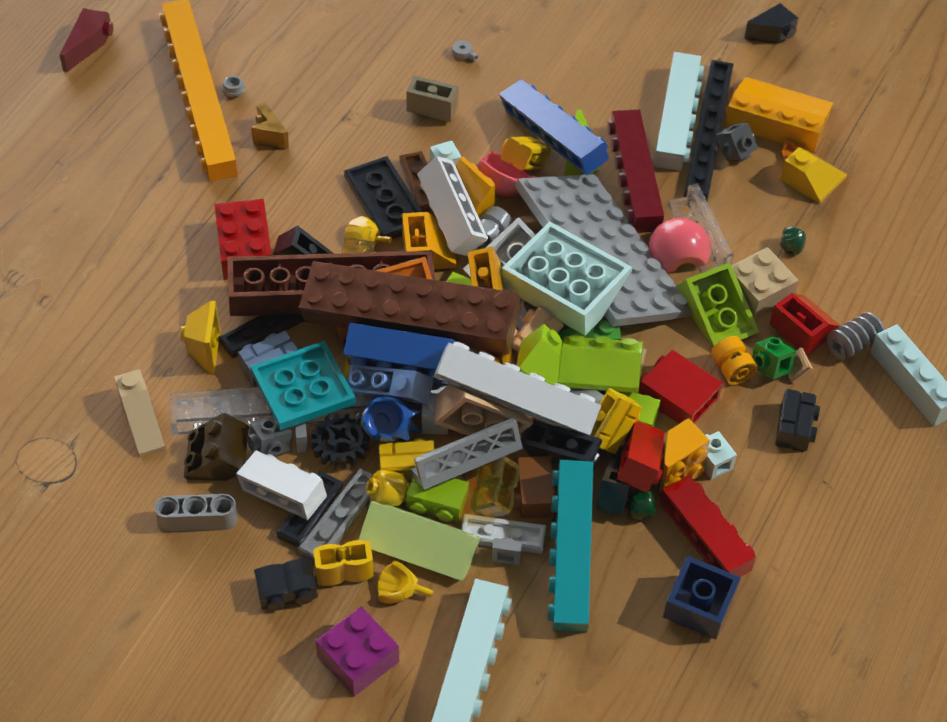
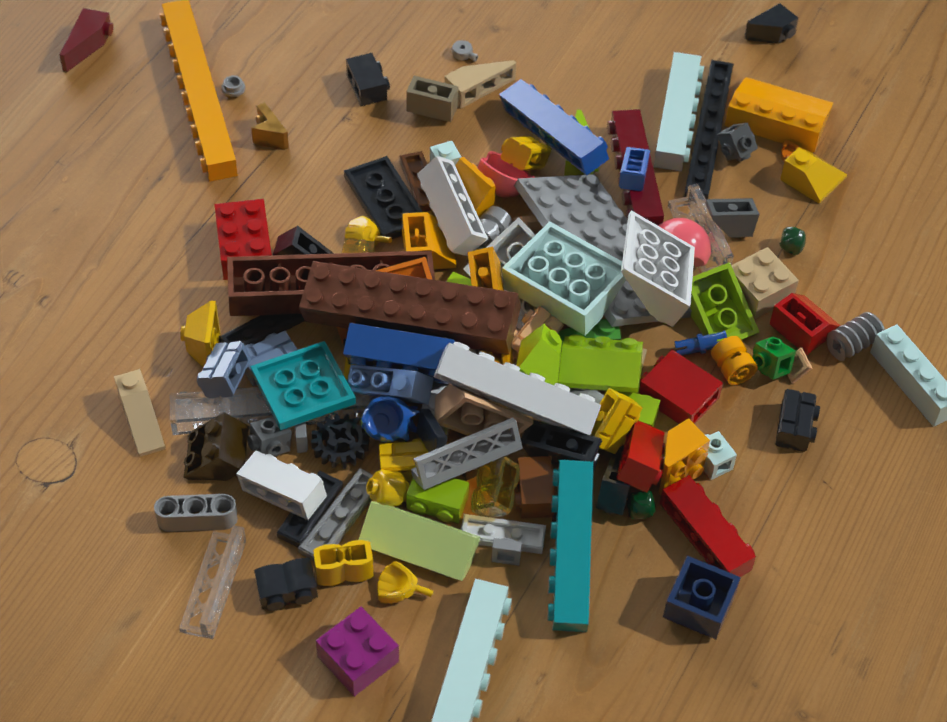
(219, 585): none -> clear fence
(223, 369): none -> sand blue brick
(367, 79): none -> black brick
(430, 431): none -> black tile
(480, 80): none -> tan slope
(634, 170): none -> blue slope
(658, 268): none -> white slope
(699, 343): none -> blue pin
(734, 216): none -> dark grey slope

